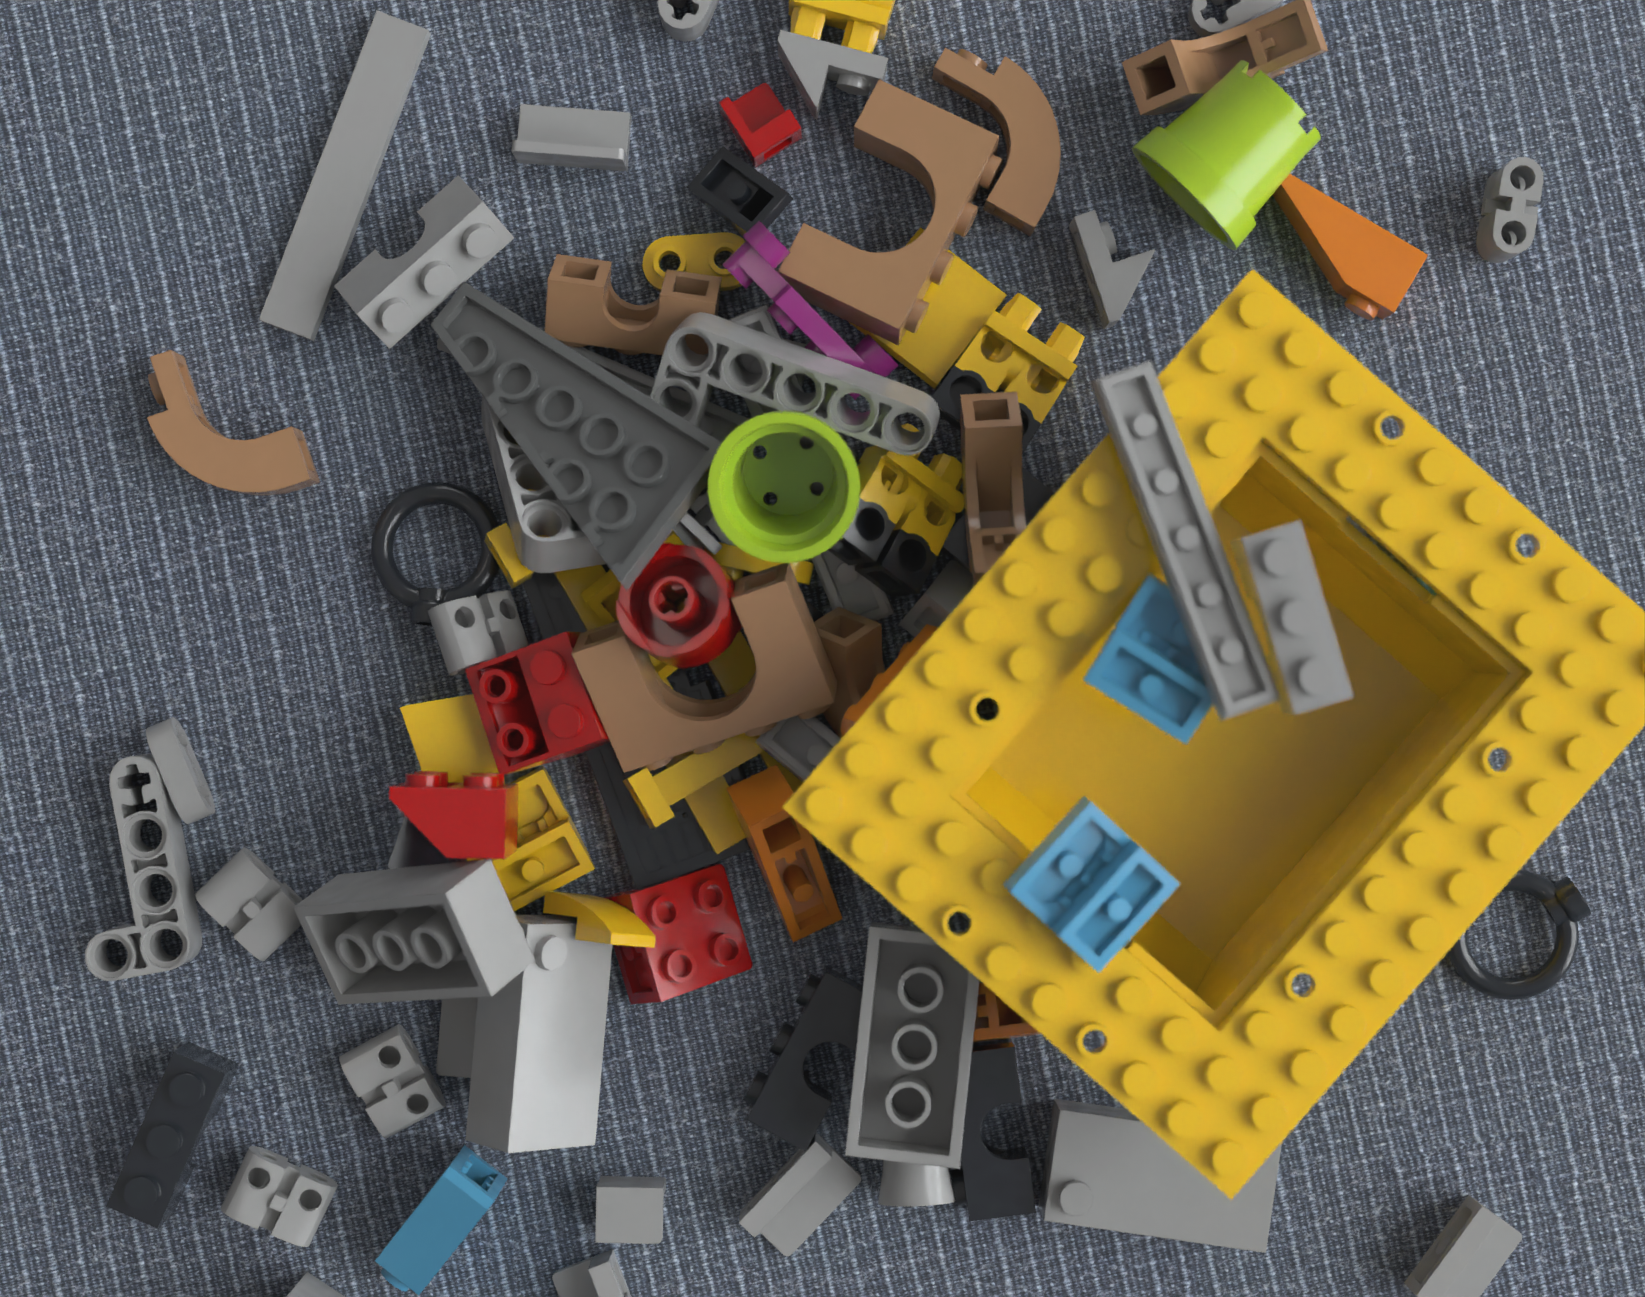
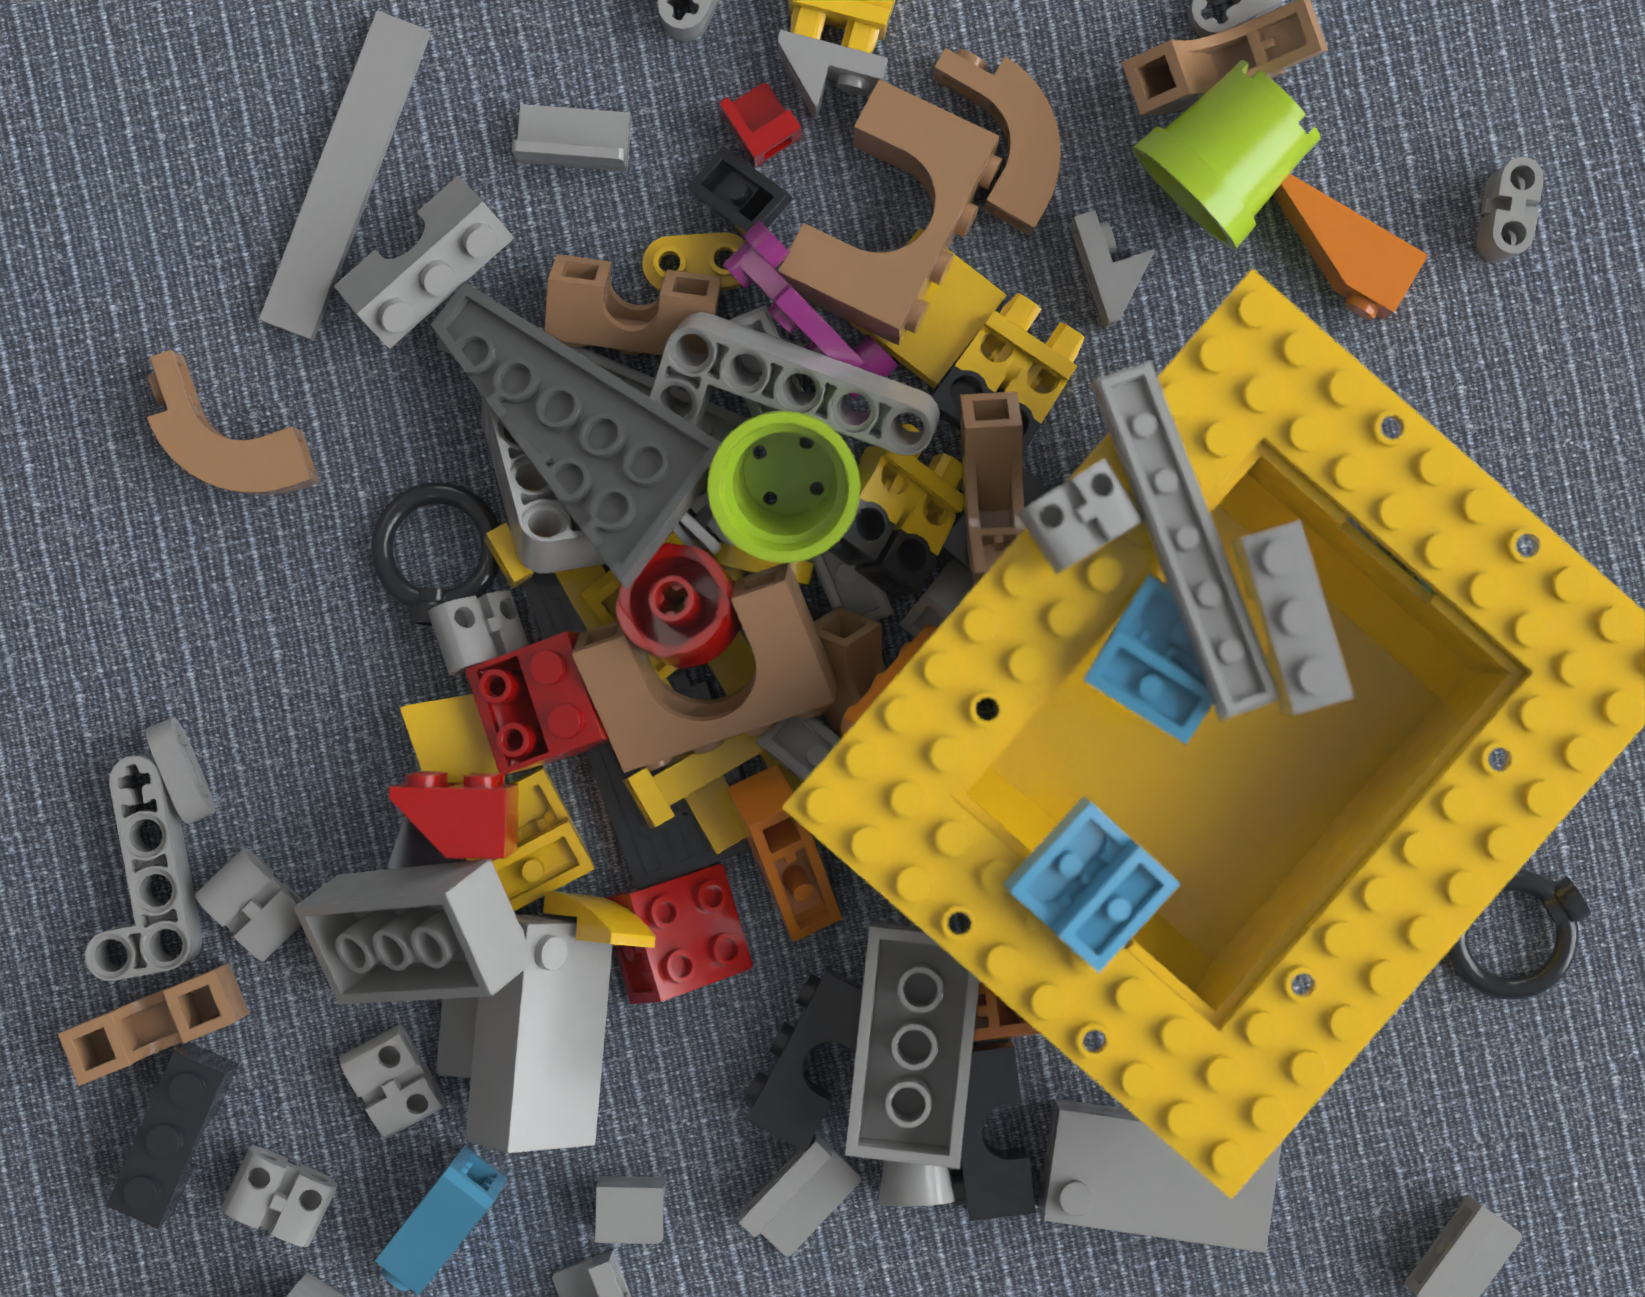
(153, 1023): none -> medium nougat arch
(1080, 516): none -> light grey piece

